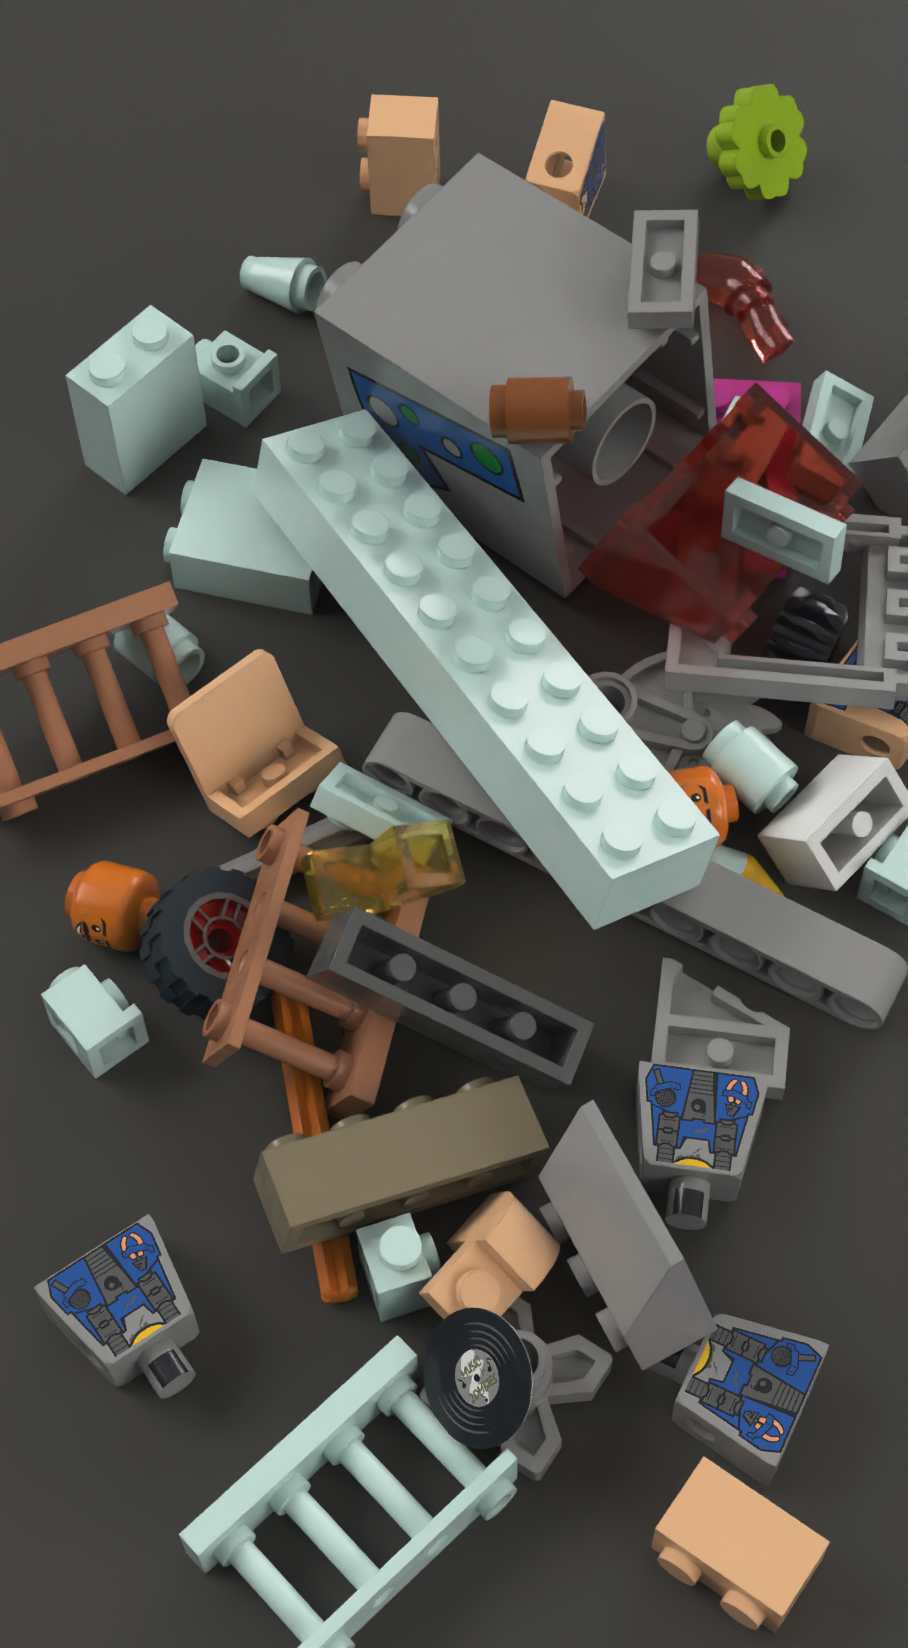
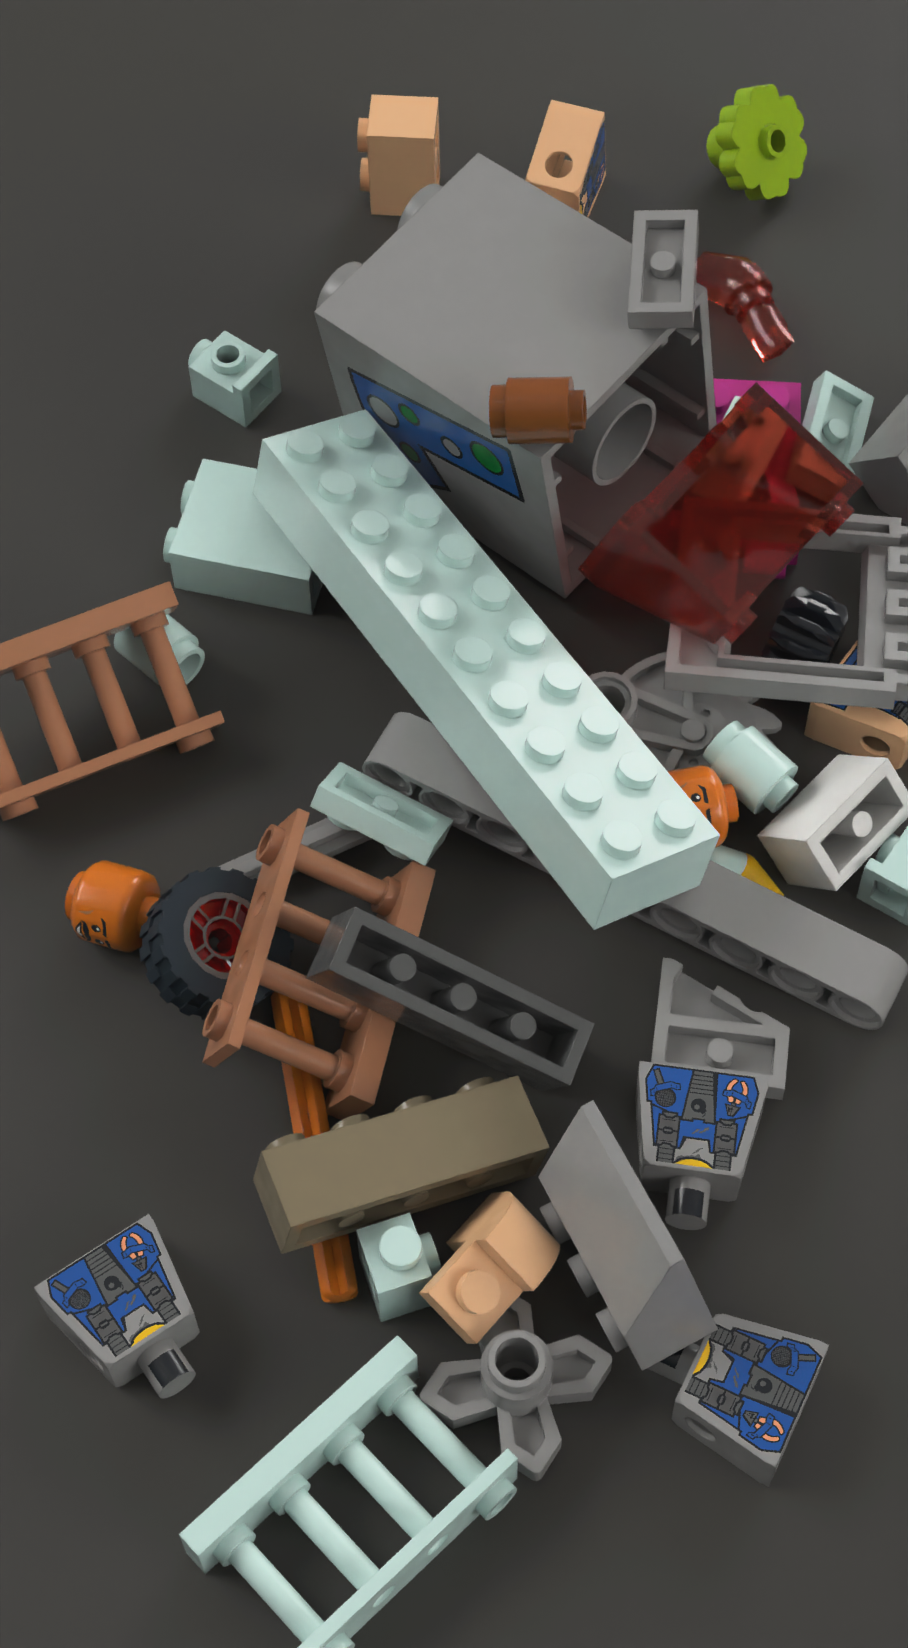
(94, 1019): light aqua brick -> none
(137, 399): light aqua brick -> none
(250, 745): light nougat bracket -> none
(284, 280): light aqua cone -> none
(389, 872): clear yellow slope -> none
(478, 1378): black sticker -> none
(737, 1547): light nougat brick -> none
(783, 530): light aqua plate -> none

